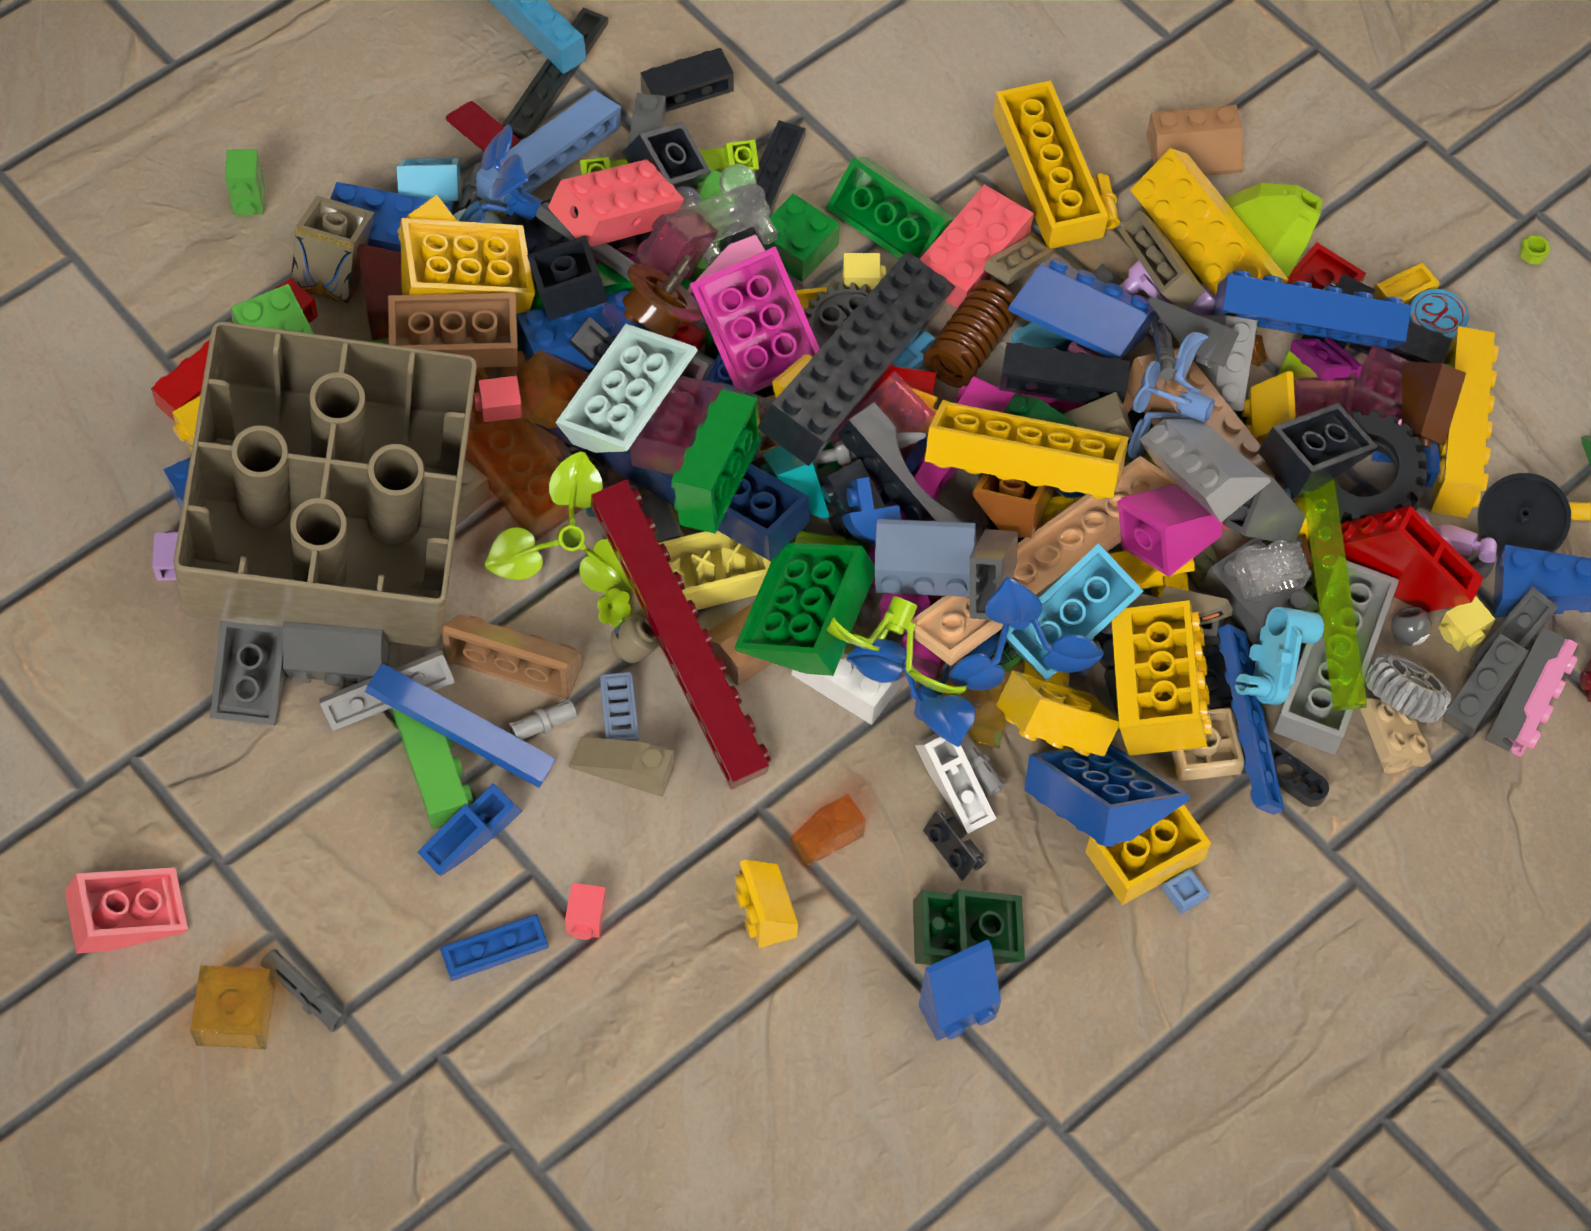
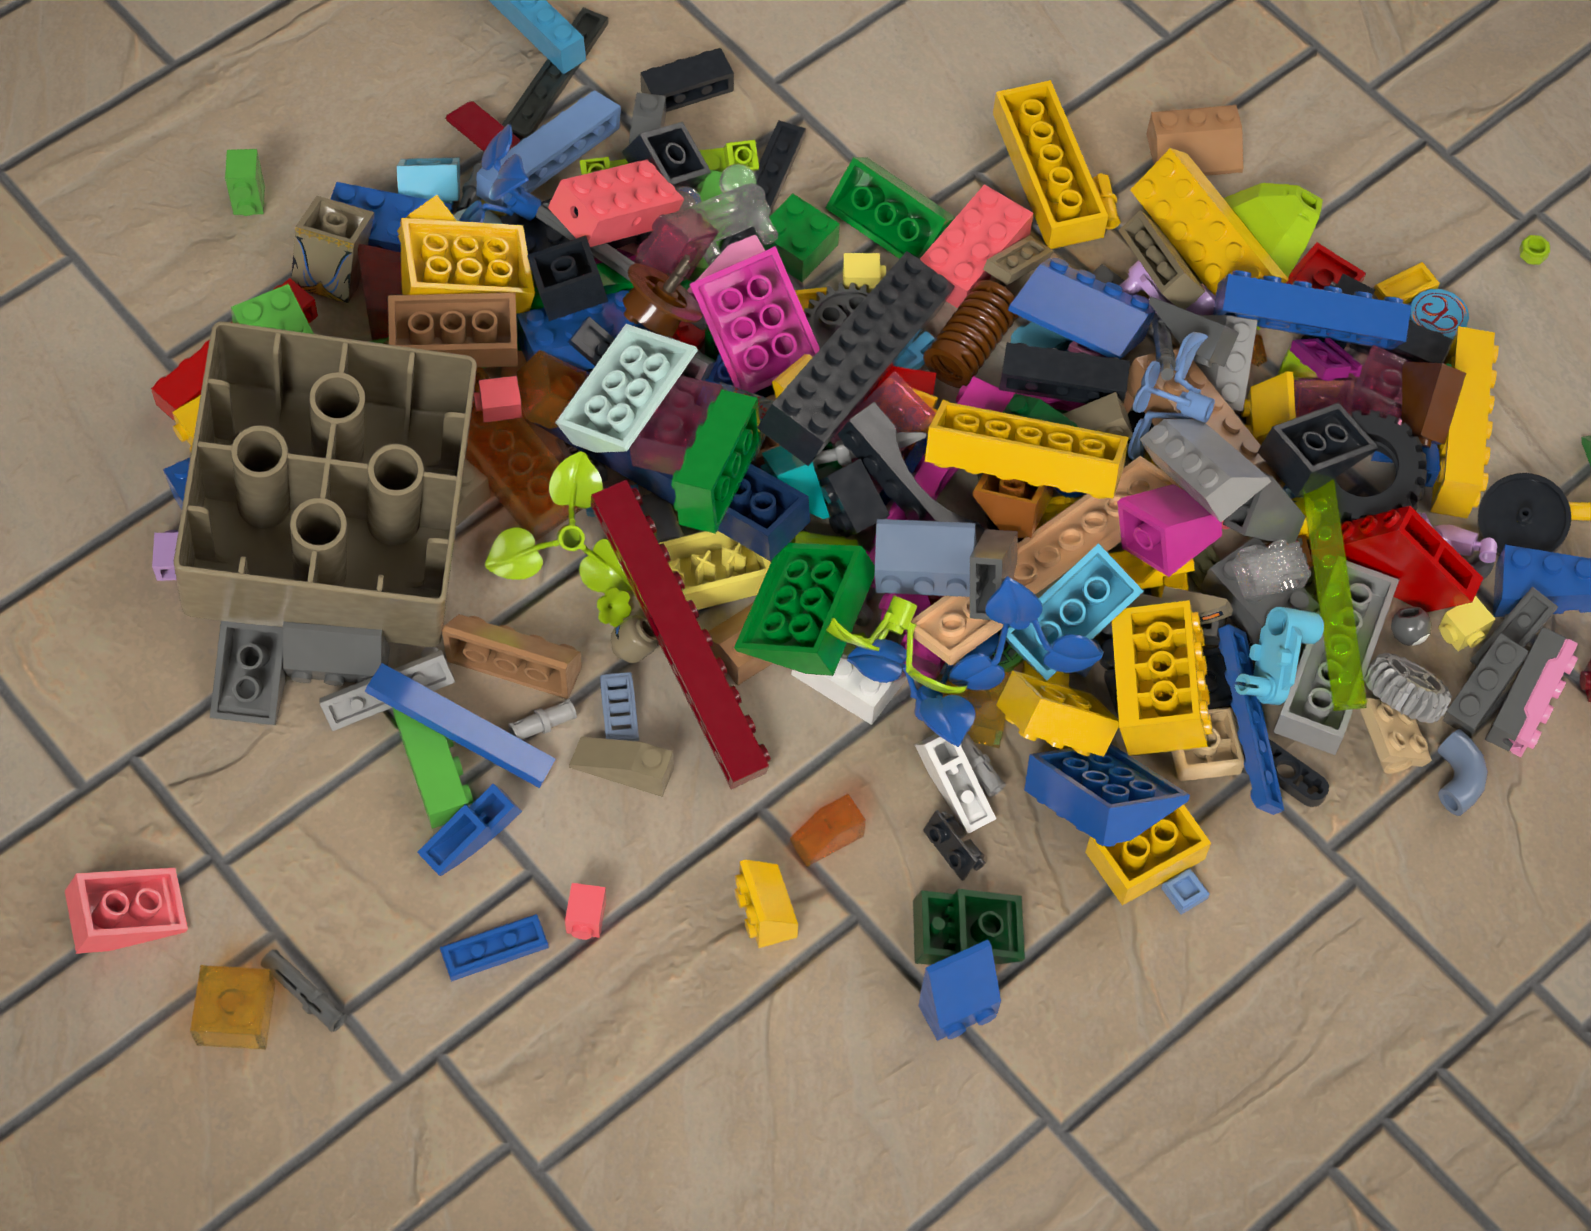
(863, 520): blue brick -> none
(1469, 773): none -> sand blue cylinder

